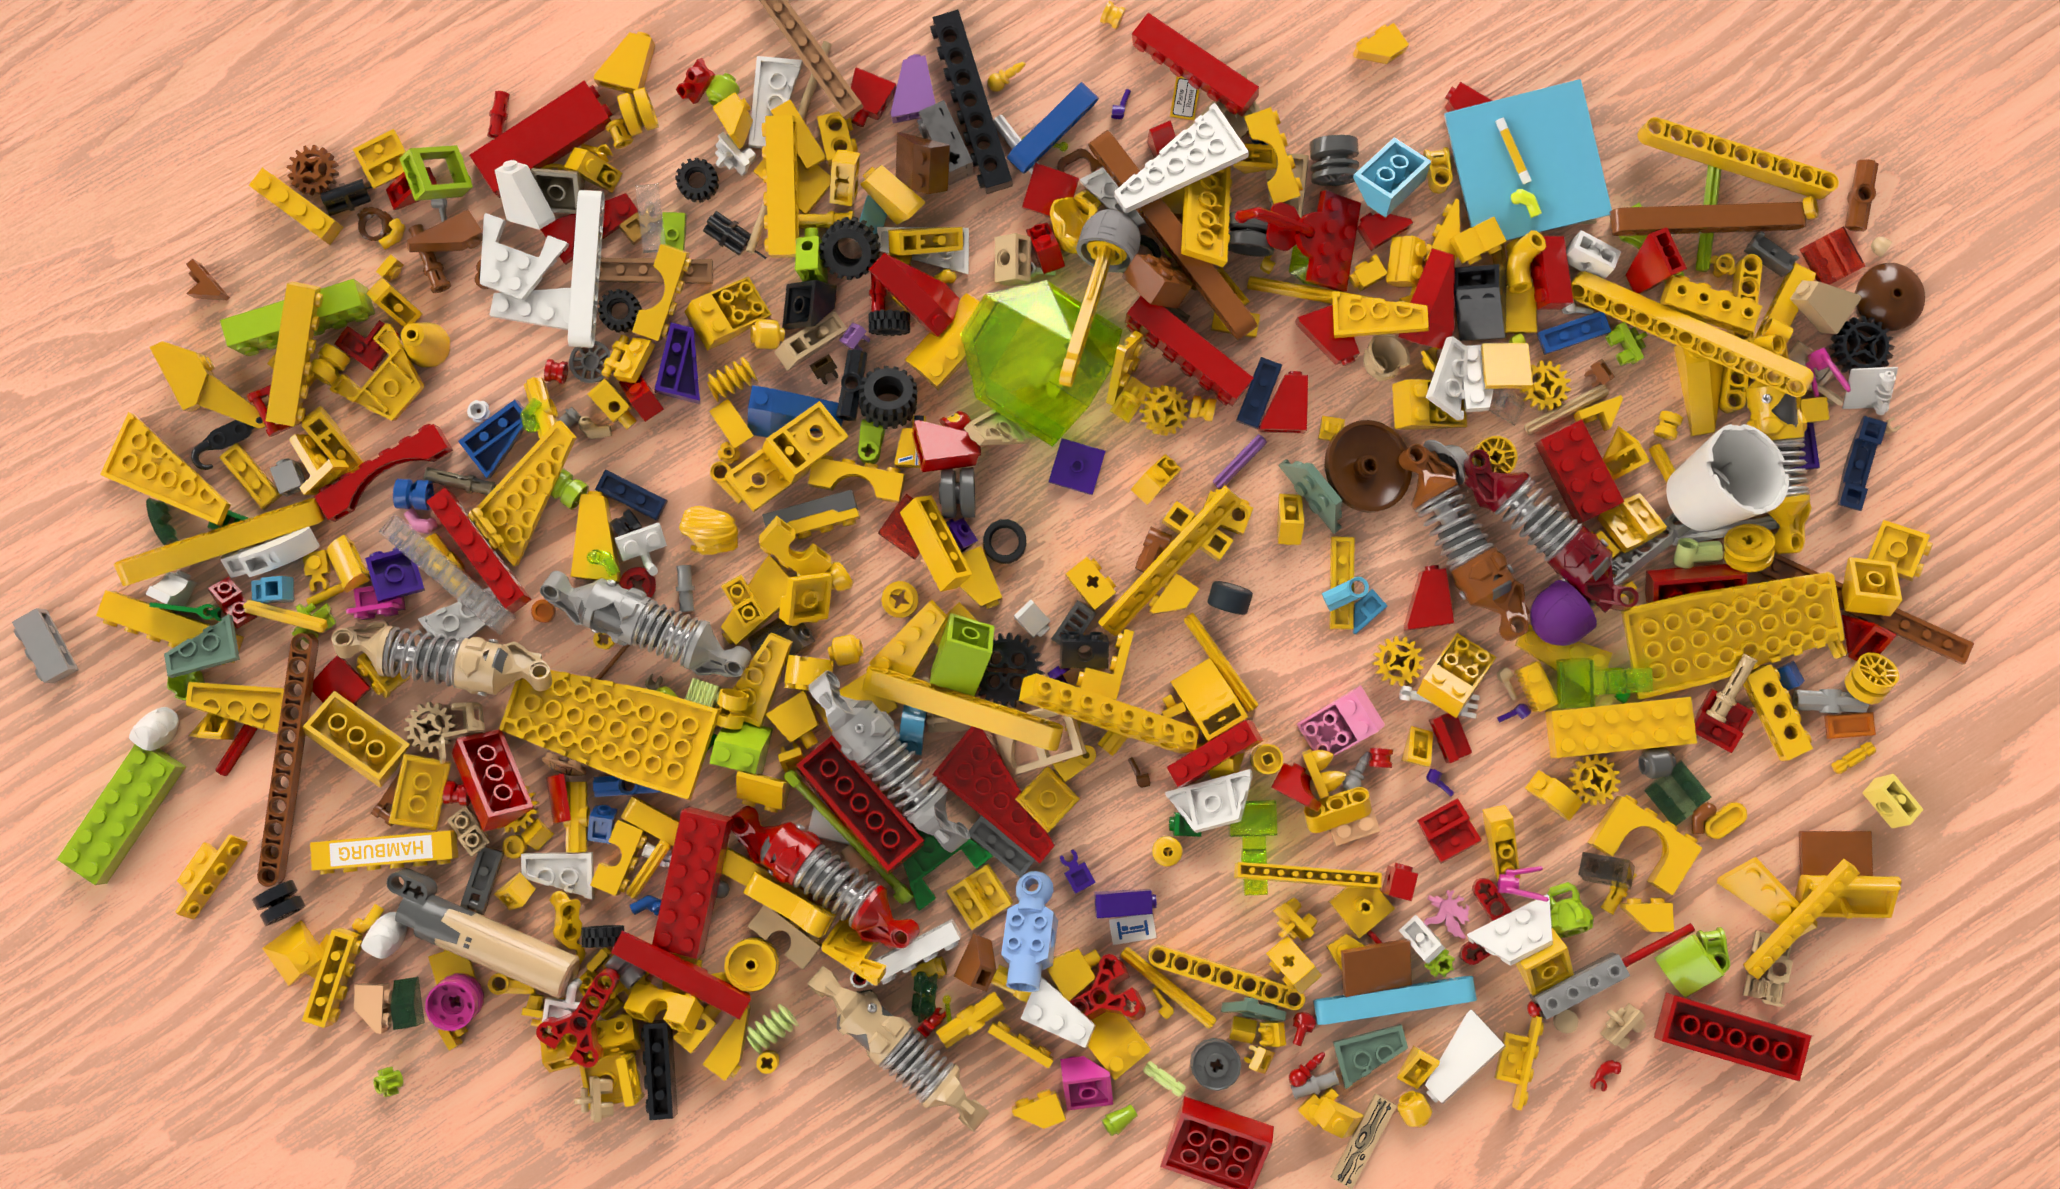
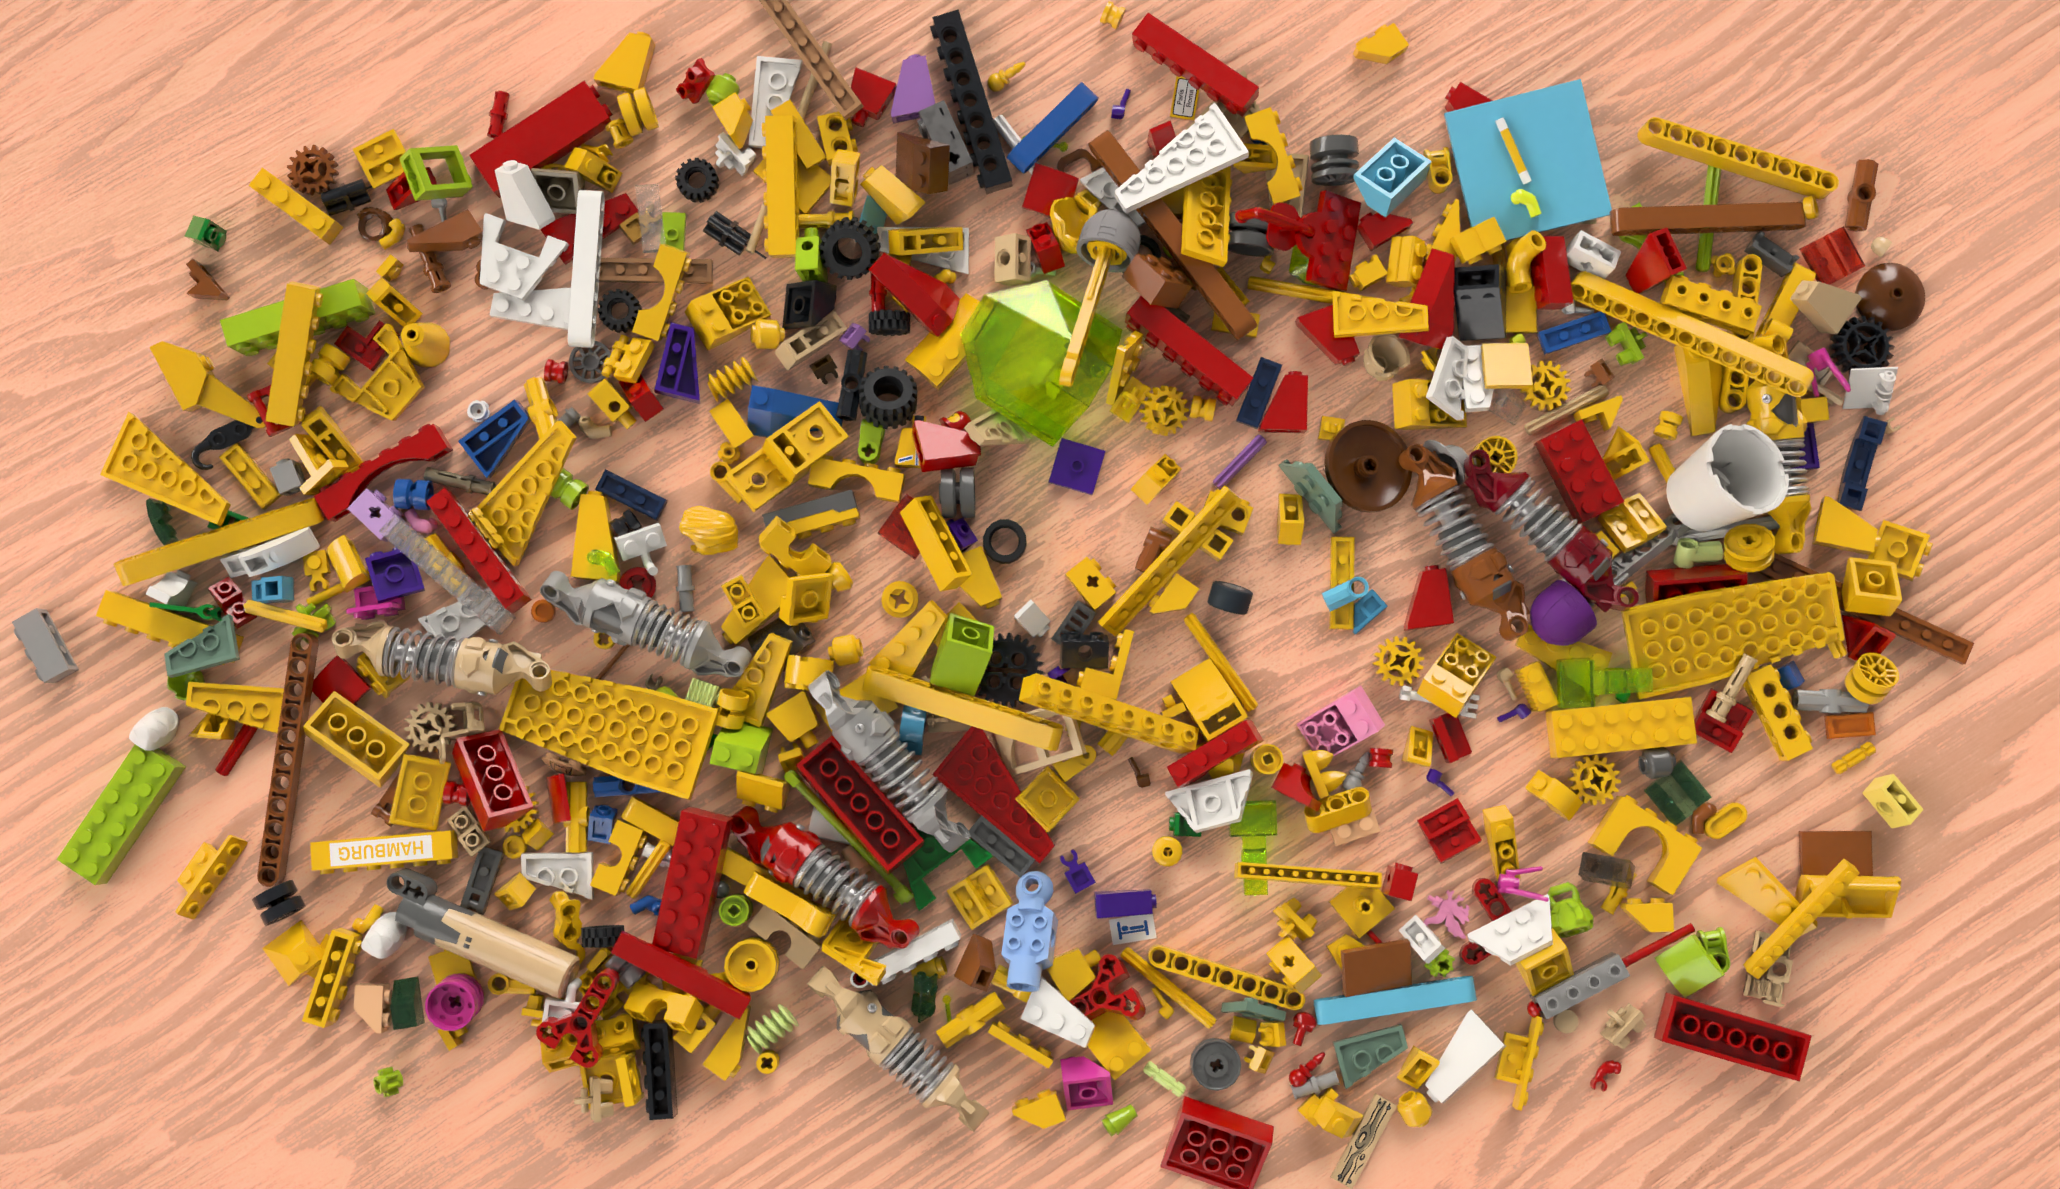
(206, 233): none -> green slope
(365, 510): none -> lavender brick
(528, 416): clear neon green arm -> none
(735, 909): none -> lime wheel
(929, 1025): red arm -> none
(1843, 529): none -> yellow slope

